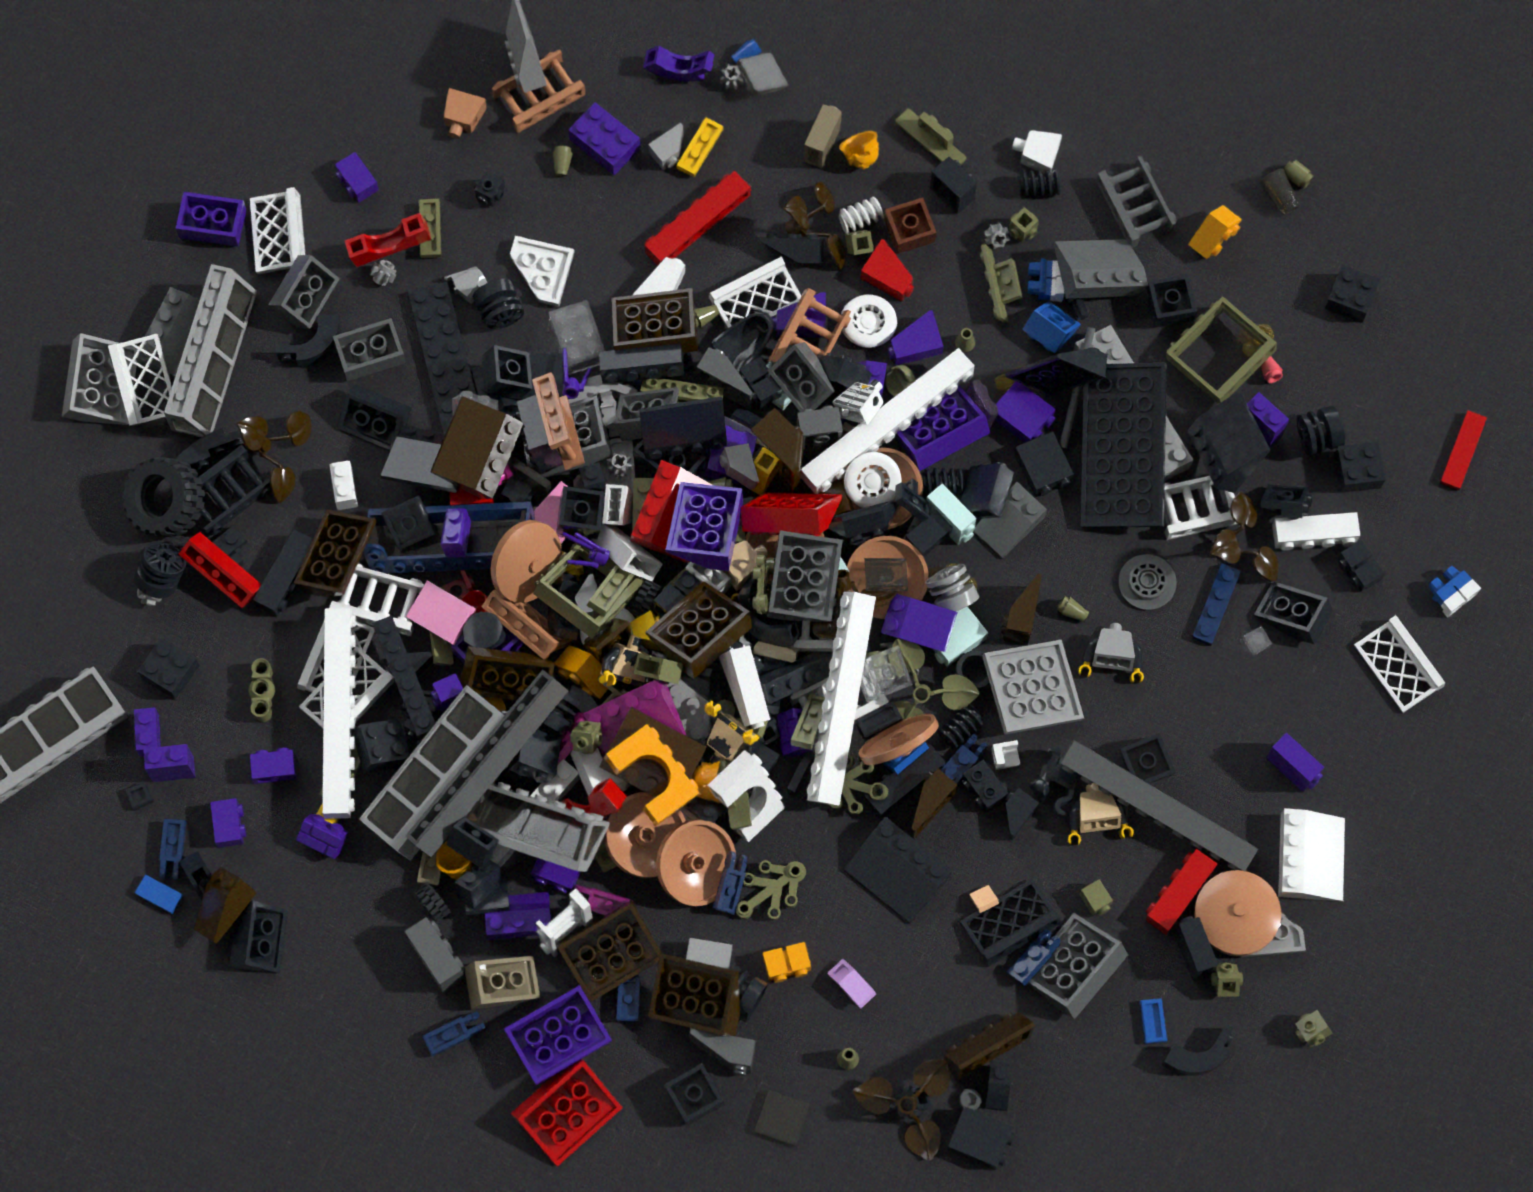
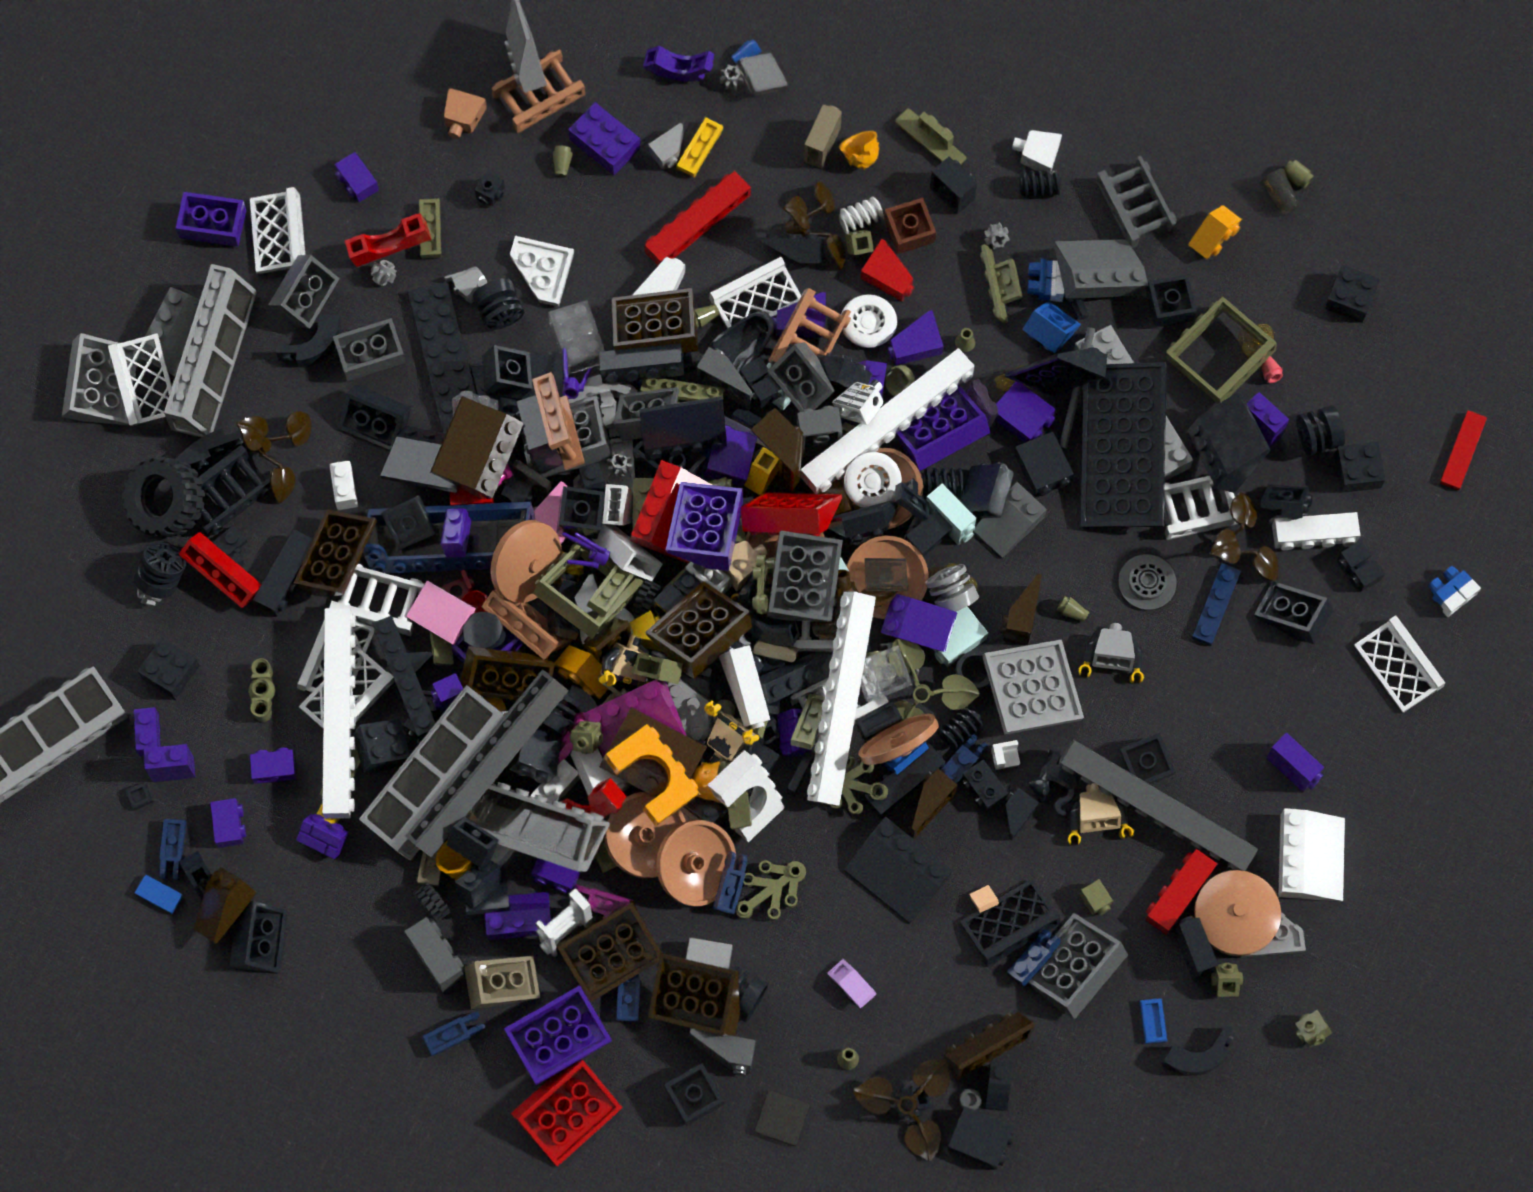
(740, 465): light grey slope -> none
(786, 963): light orange piece -> none
(1023, 225): olive brick -> none
(1257, 640): clear plate -> none

